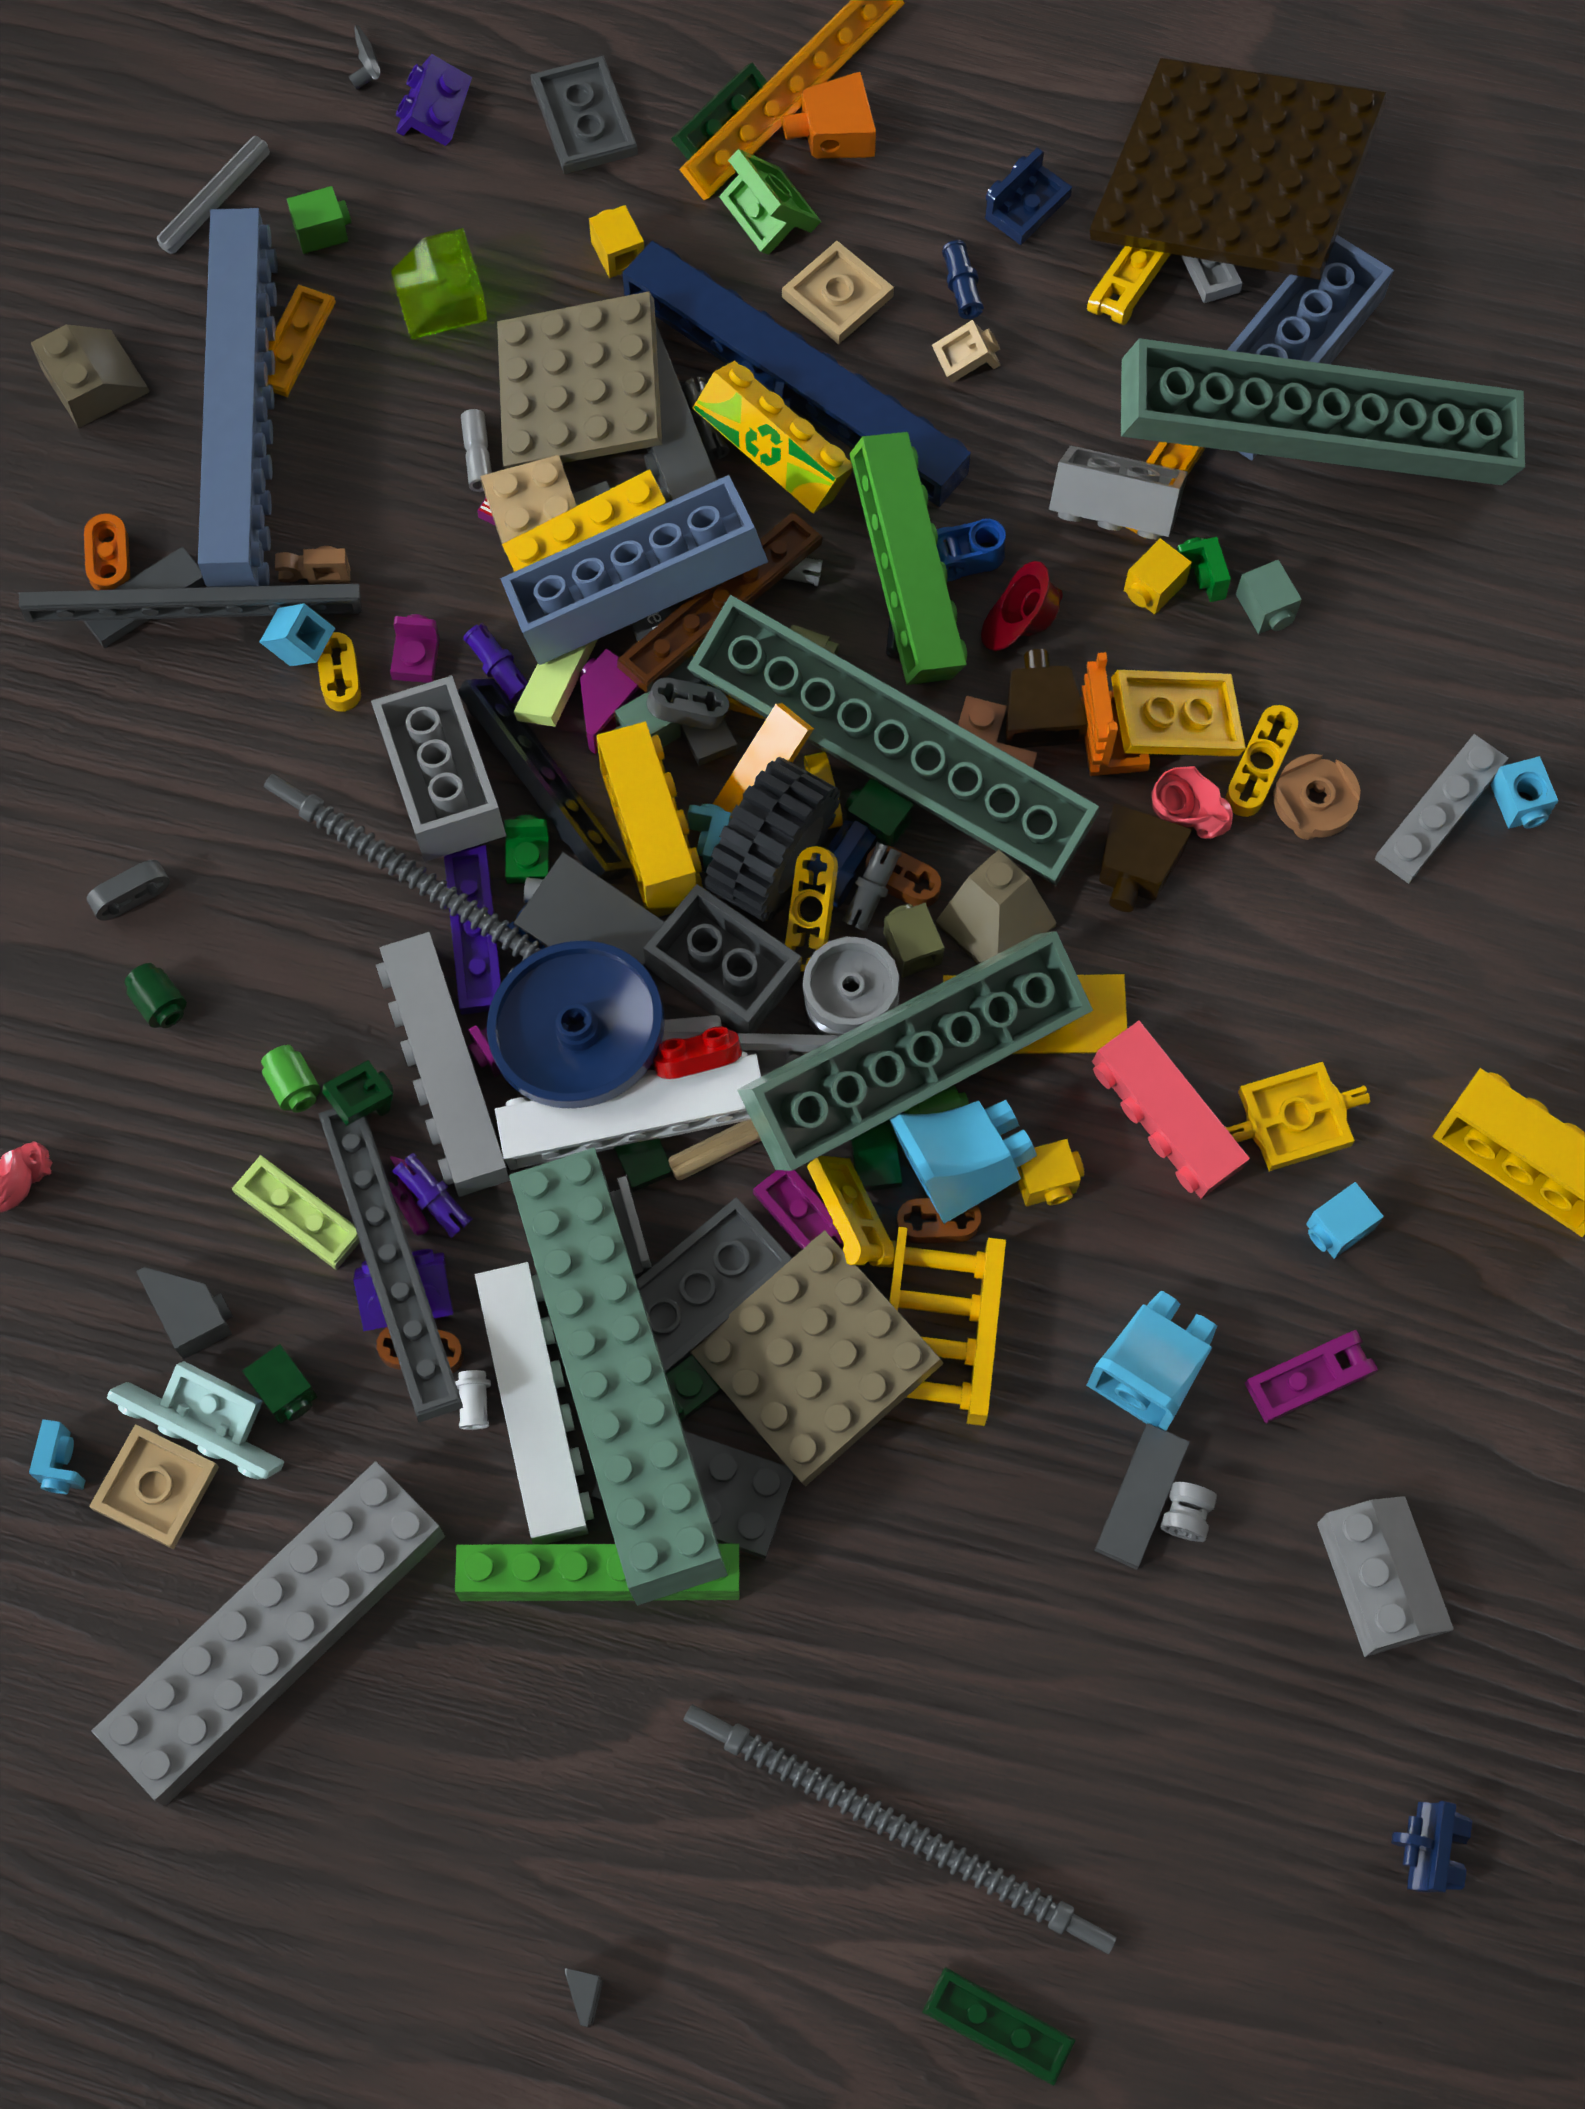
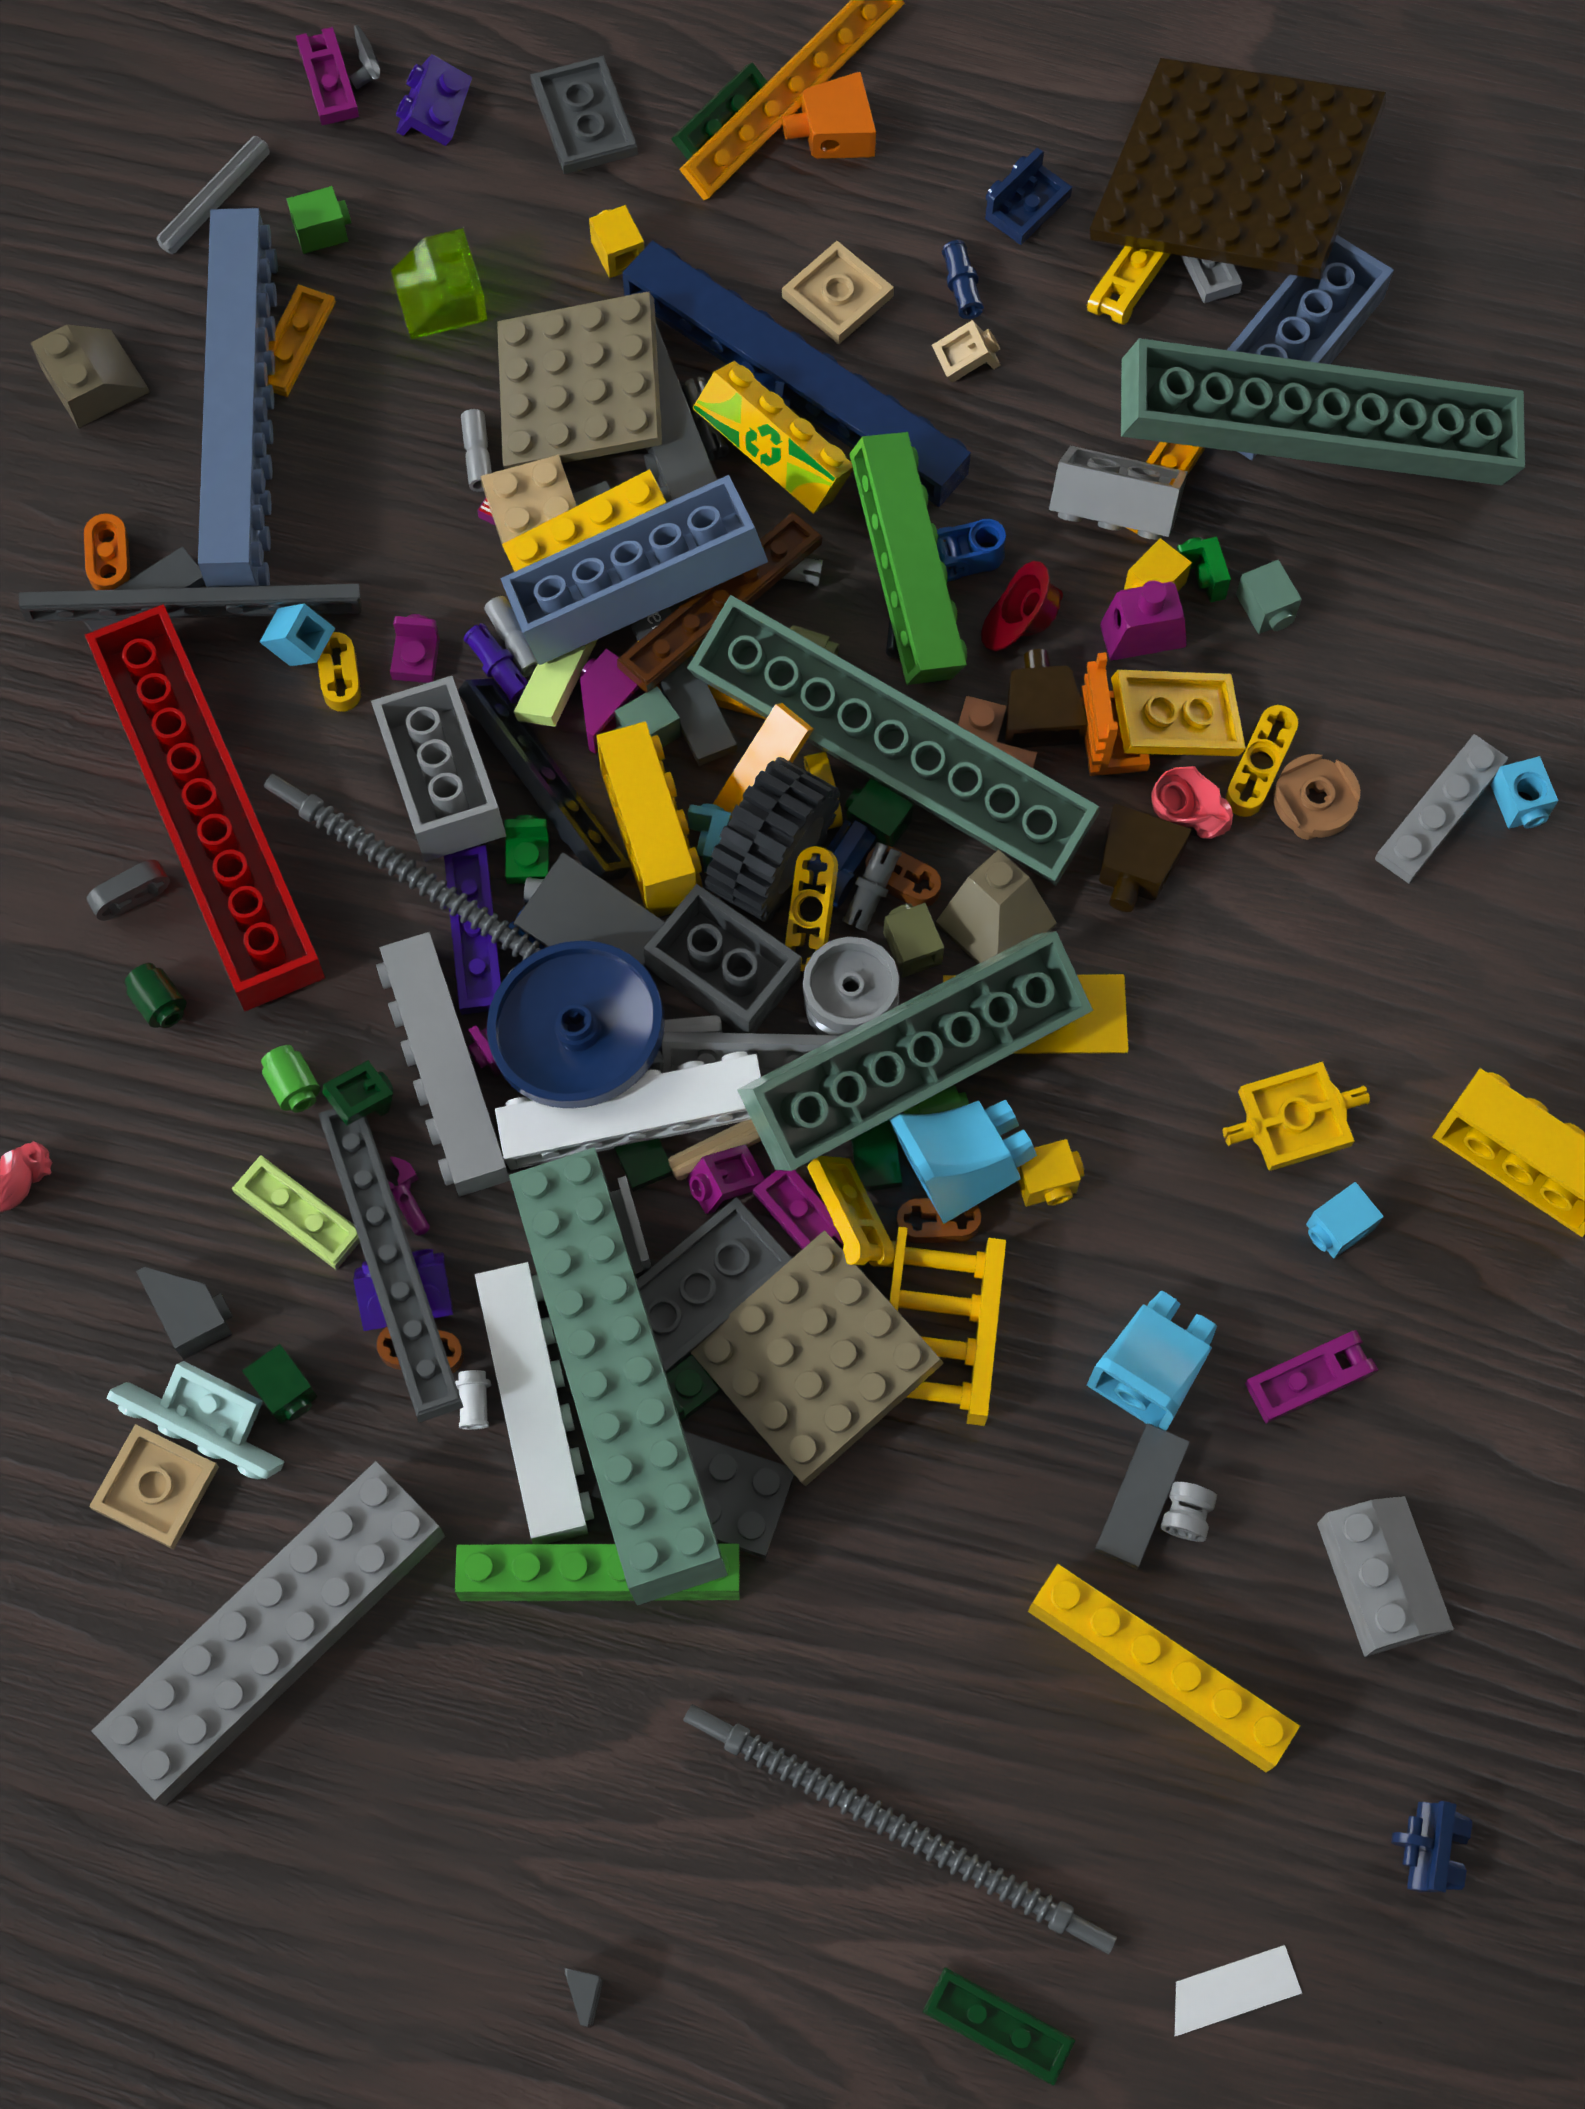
(53, 1450): medium azure bracket -> none
(205, 808): none -> red brick
(317, 565): medium nougat plate -> none
(327, 76): none -> magenta plate
(432, 1195): dark purple pin -> none
(508, 628): none -> light grey piece
(687, 703): dark grey beam -> none
(698, 1053): red plate -> none
(724, 1177): none -> magenta bracket
(766, 202): bright green bracket -> none
(1144, 621): none -> magenta torso
(1164, 1669): none -> yellow brick
(1169, 1110): coral brick -> none
(1234, 1989): none -> white sticker

